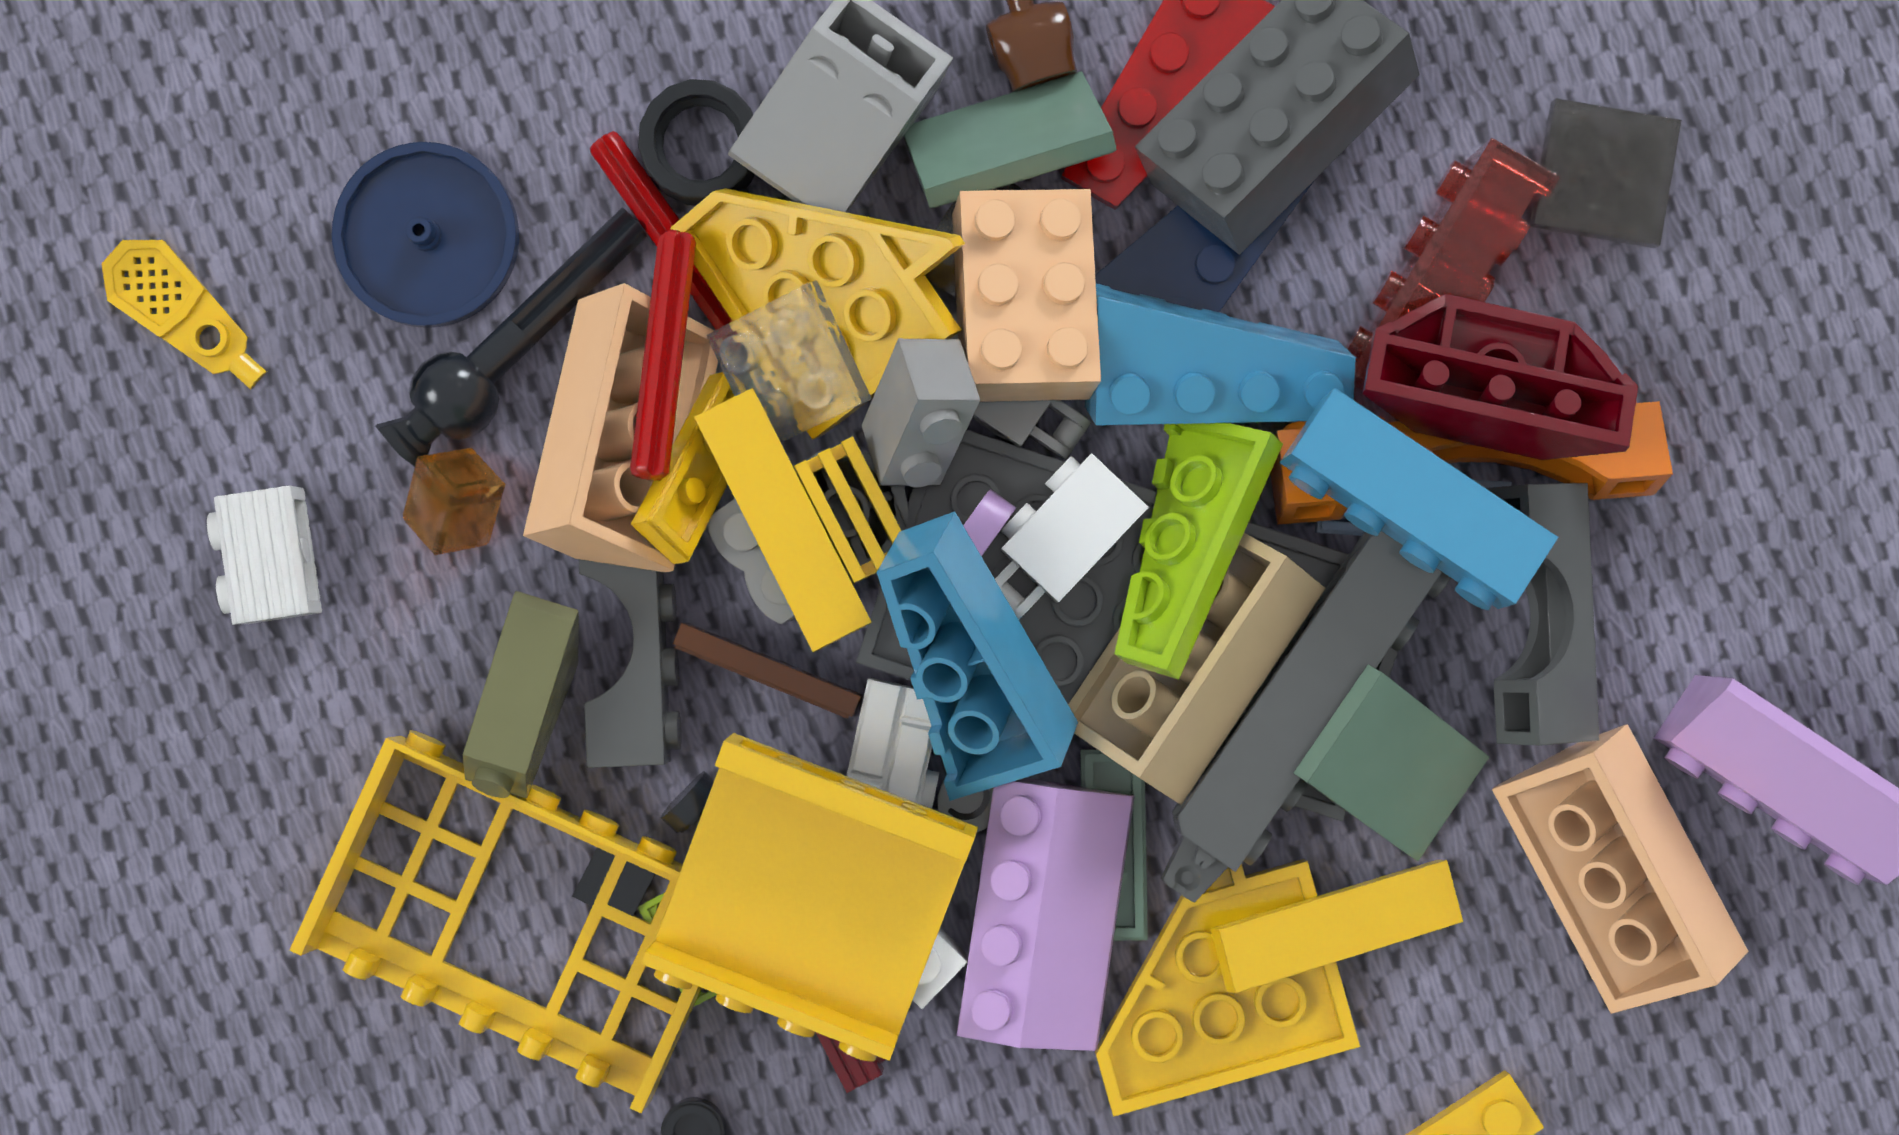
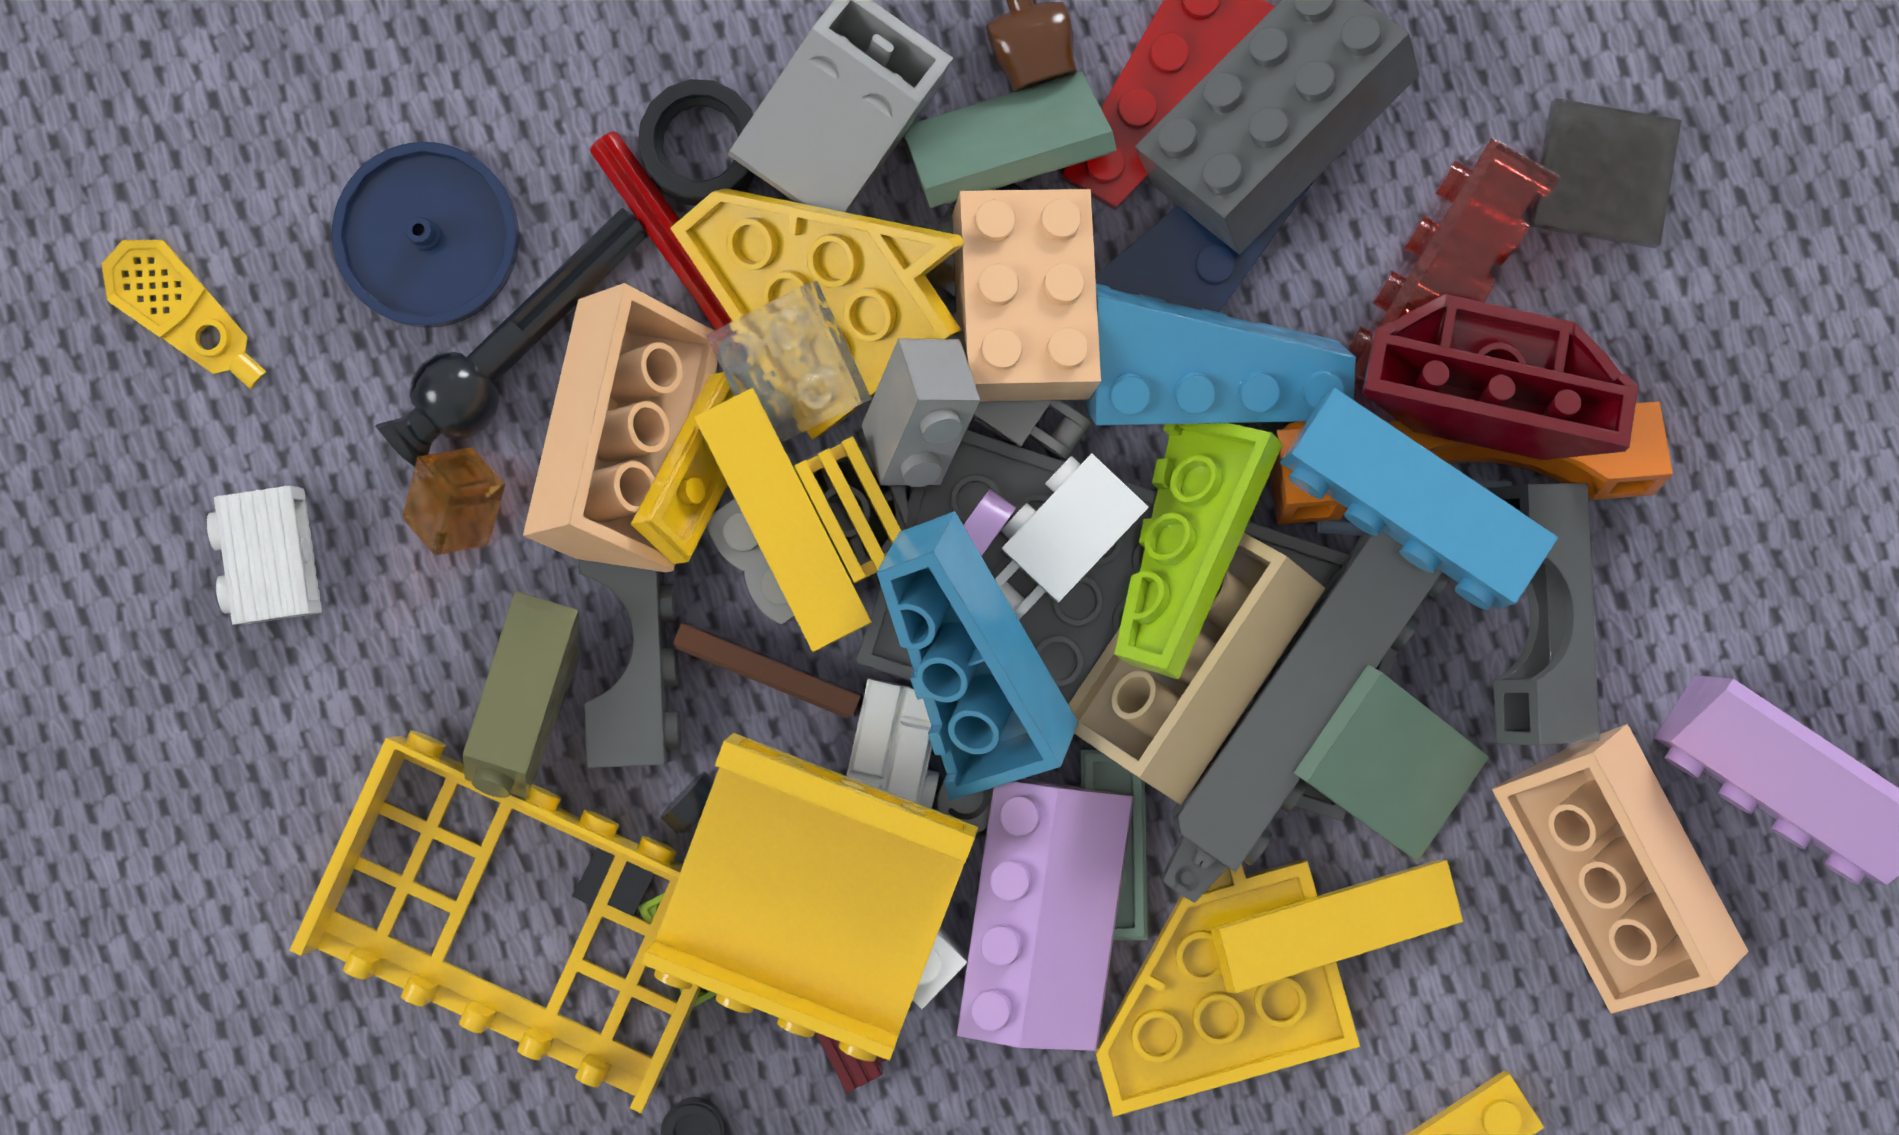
(663, 356): red axle -> none

